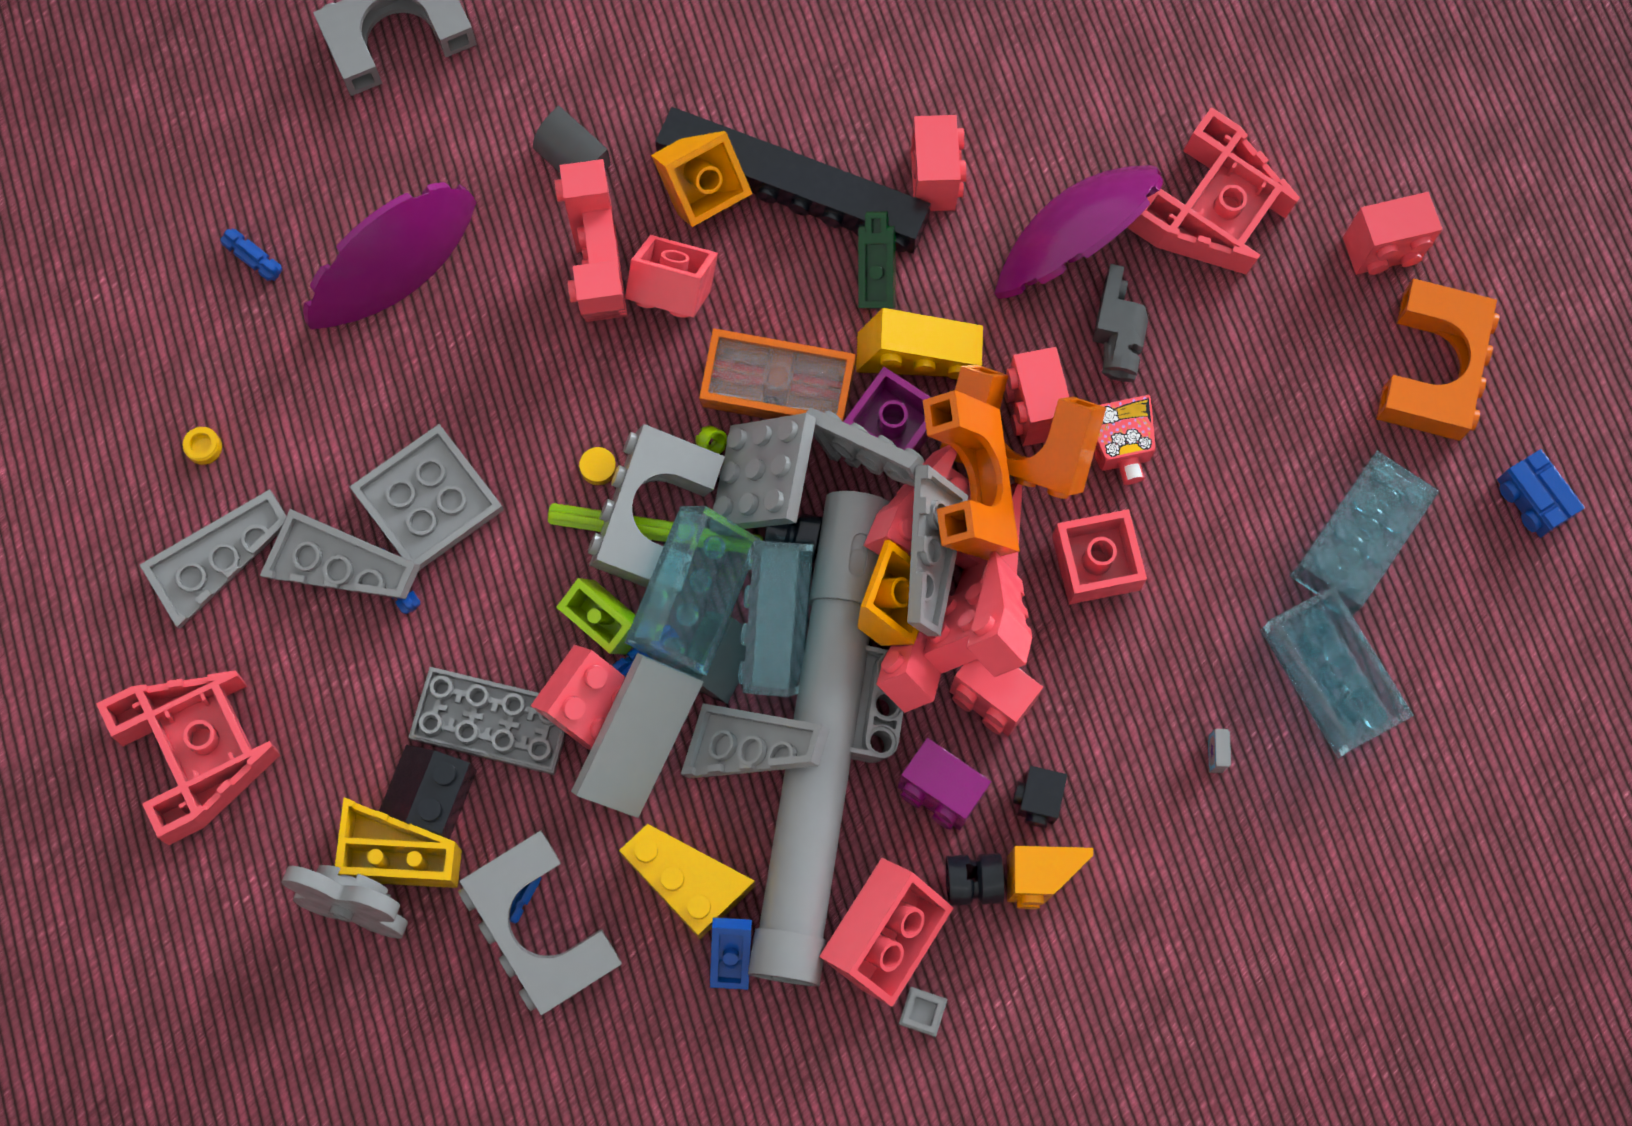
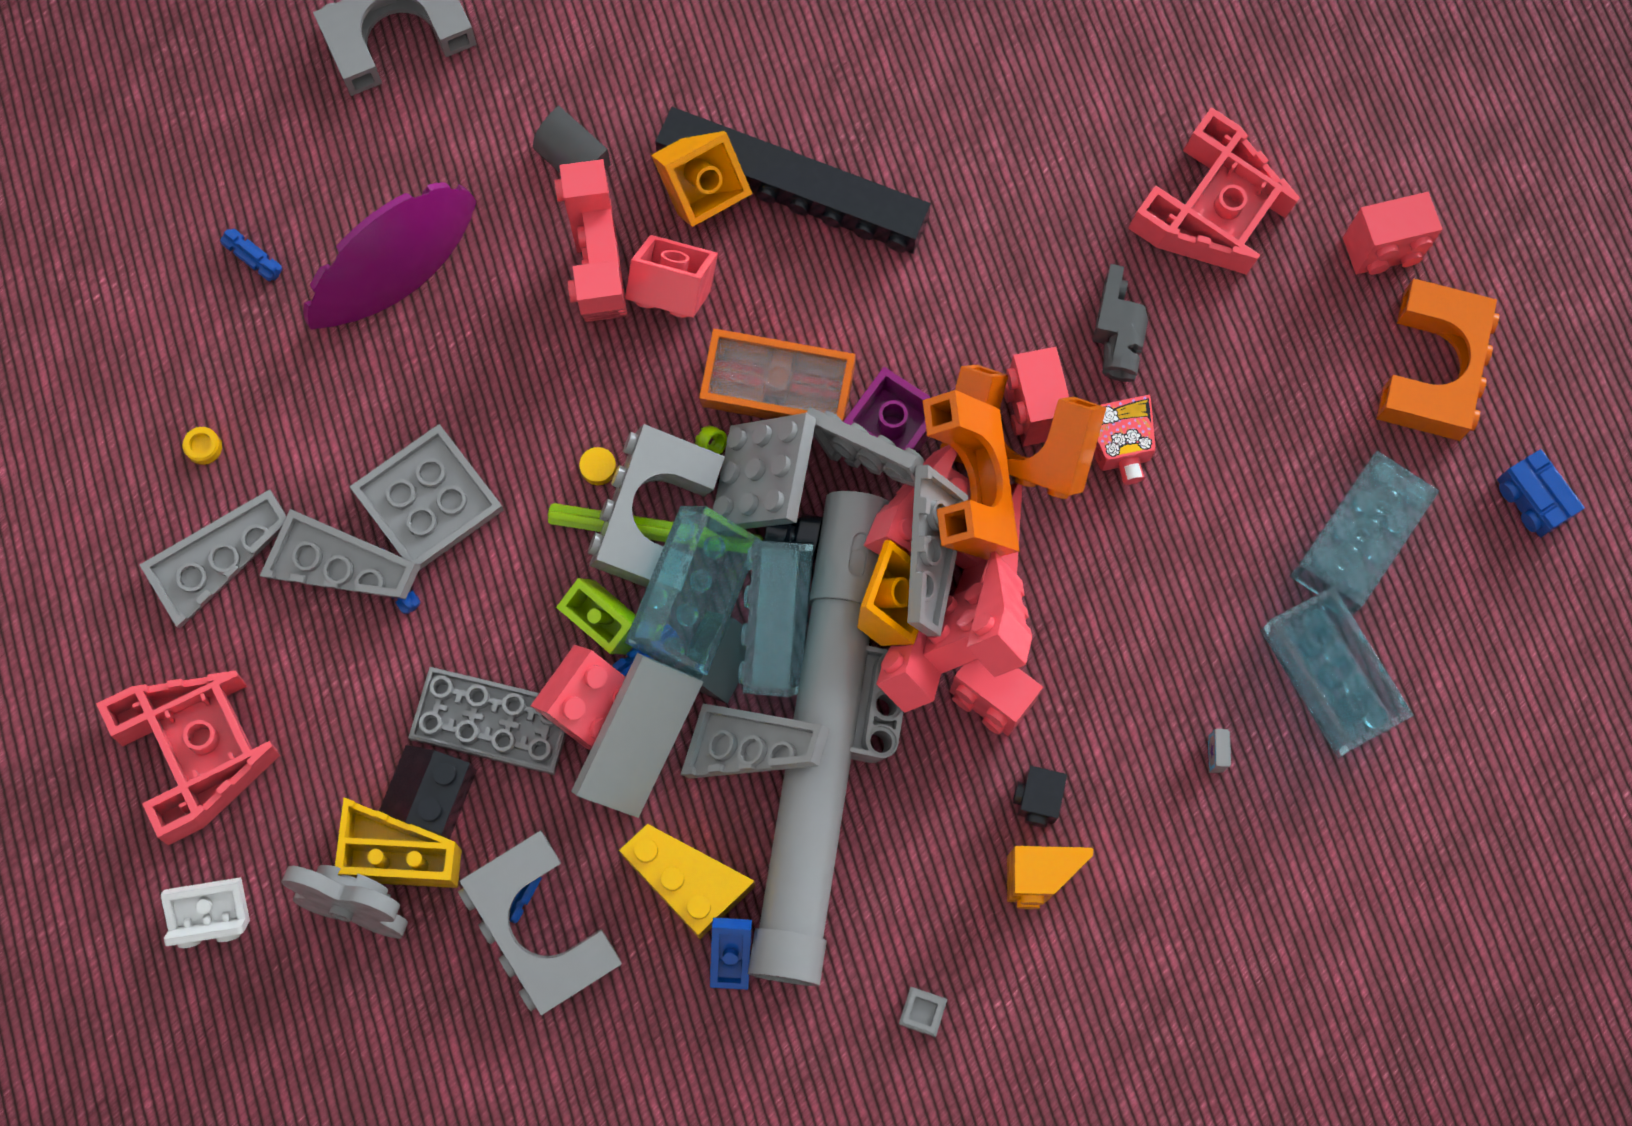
(205, 912): none -> white bracket
(877, 262): dark green hinge -> none
(886, 931): coral brick -> none
(917, 344): yellow wedge -> none
(937, 161): coral brick -> none
(942, 785): magenta brick -> none
(988, 877): black wheel -> none
(1077, 225): magenta brick -> none
(1099, 556): coral brick -> none

